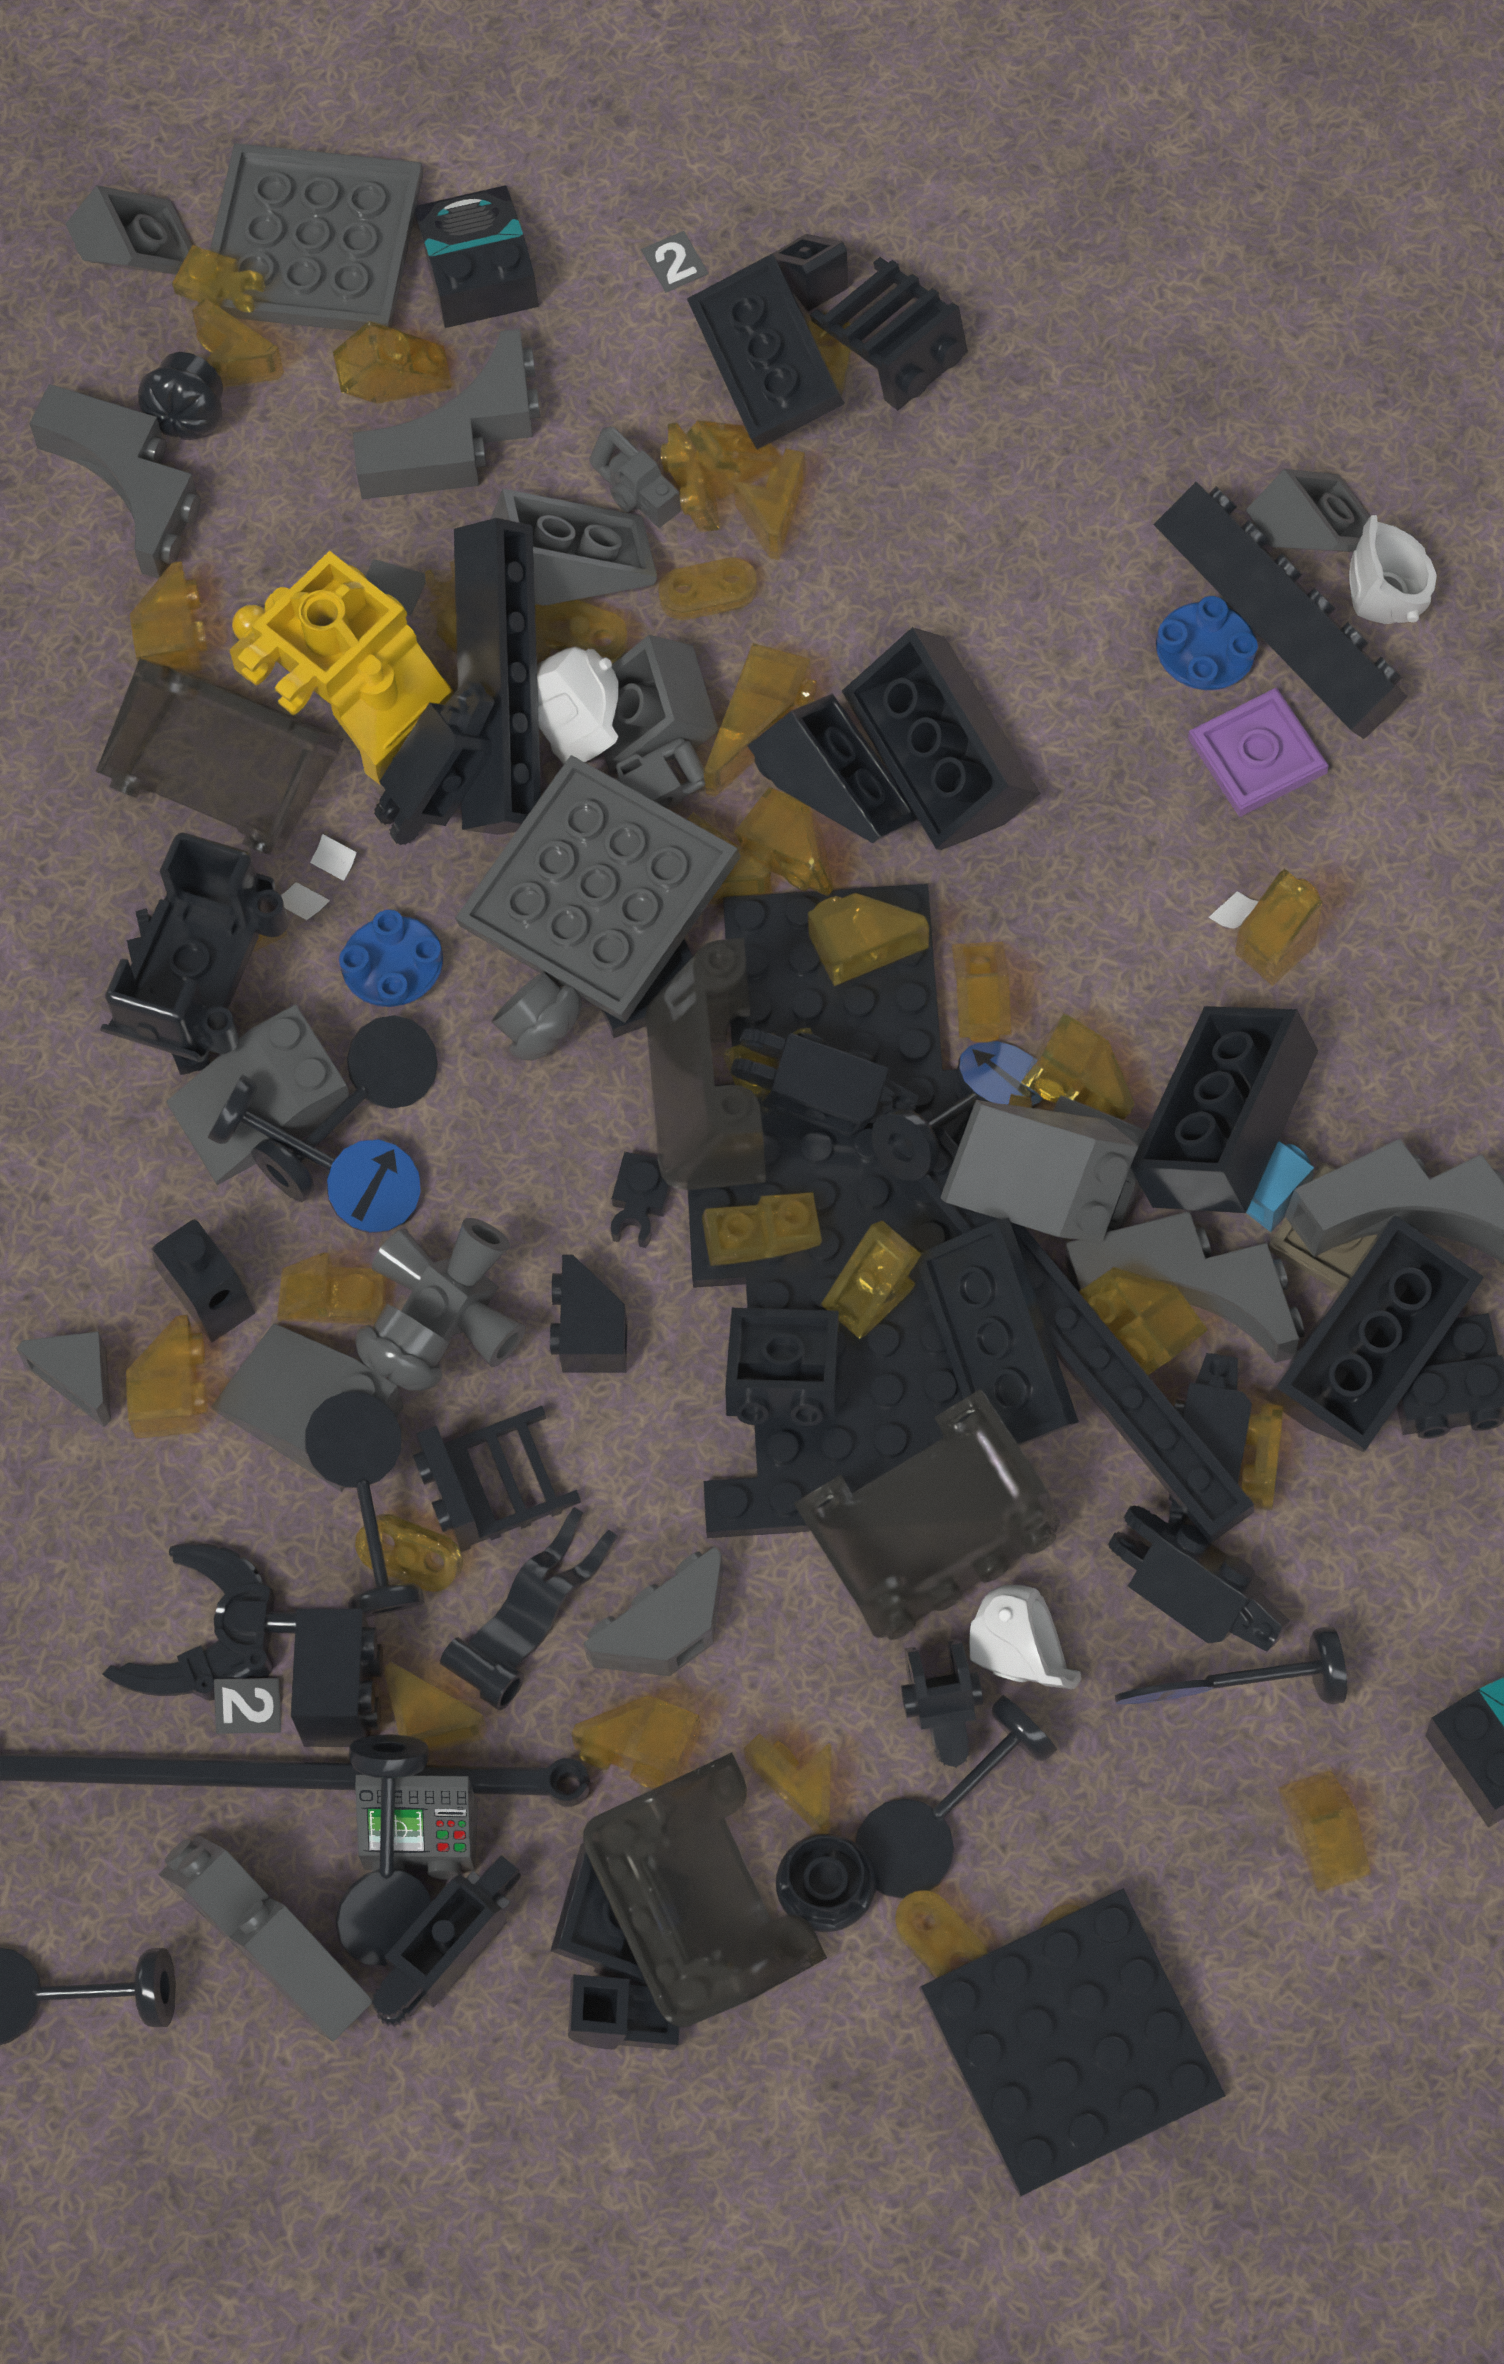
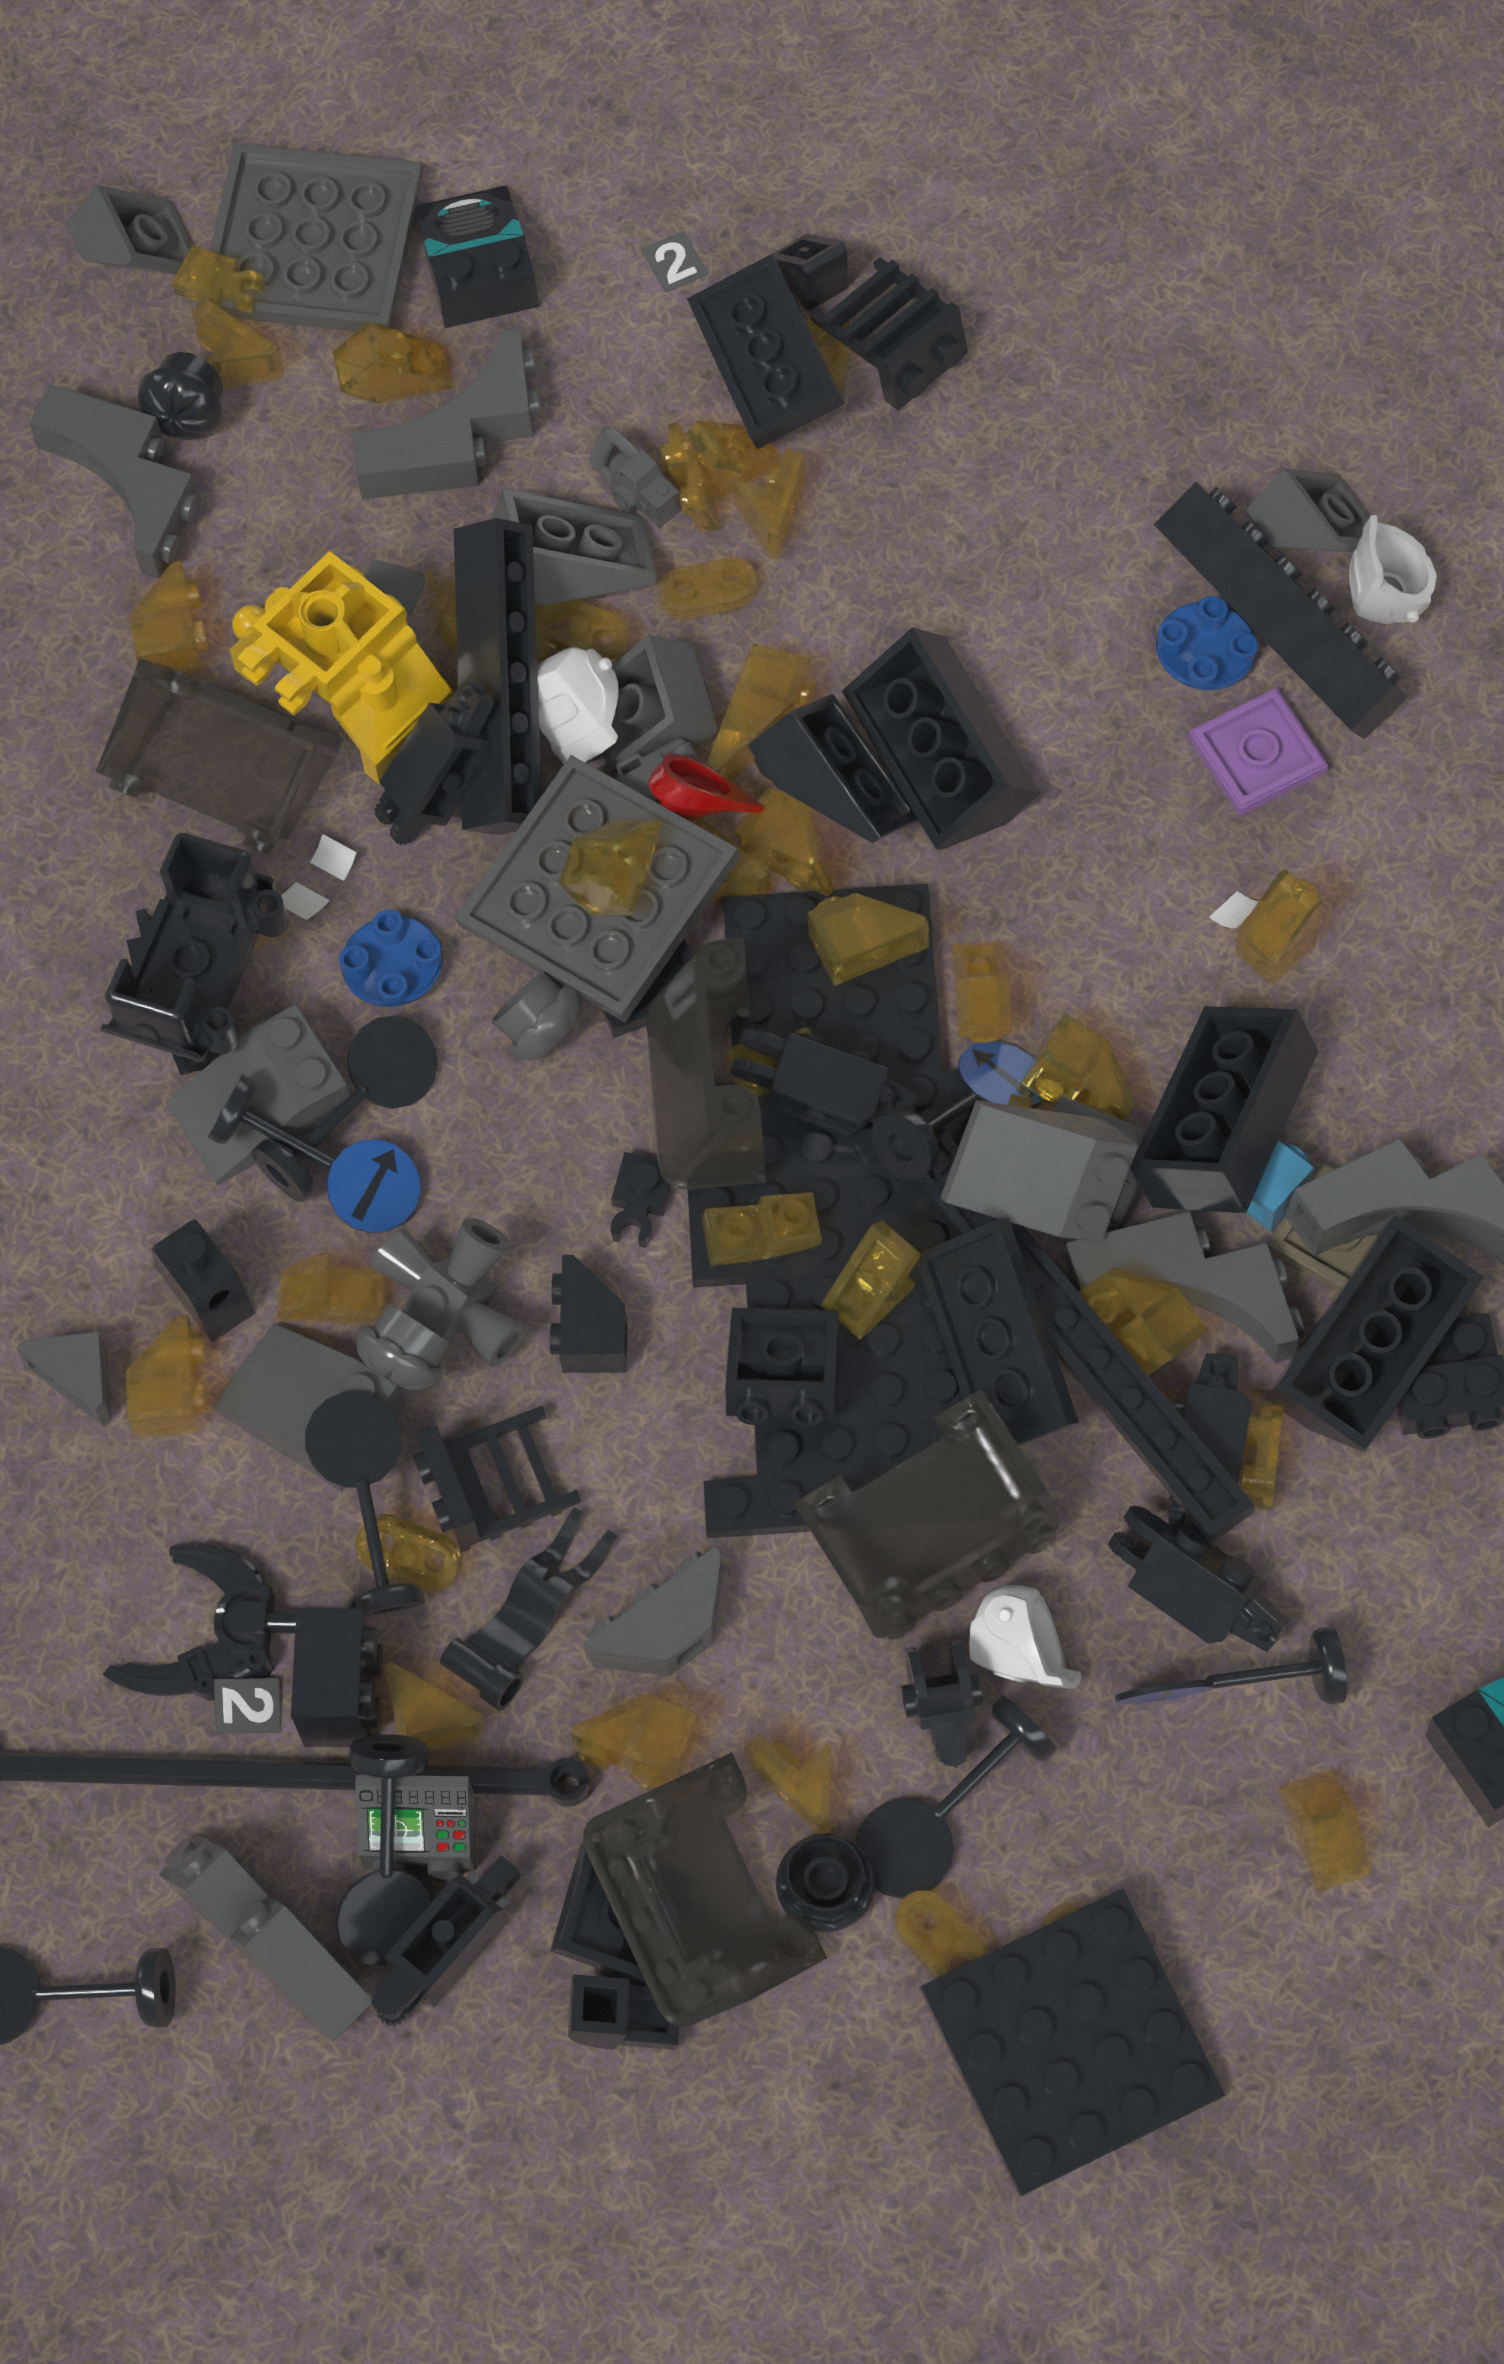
(610, 866): none -> clear yellow slope
(697, 790): none -> red piece

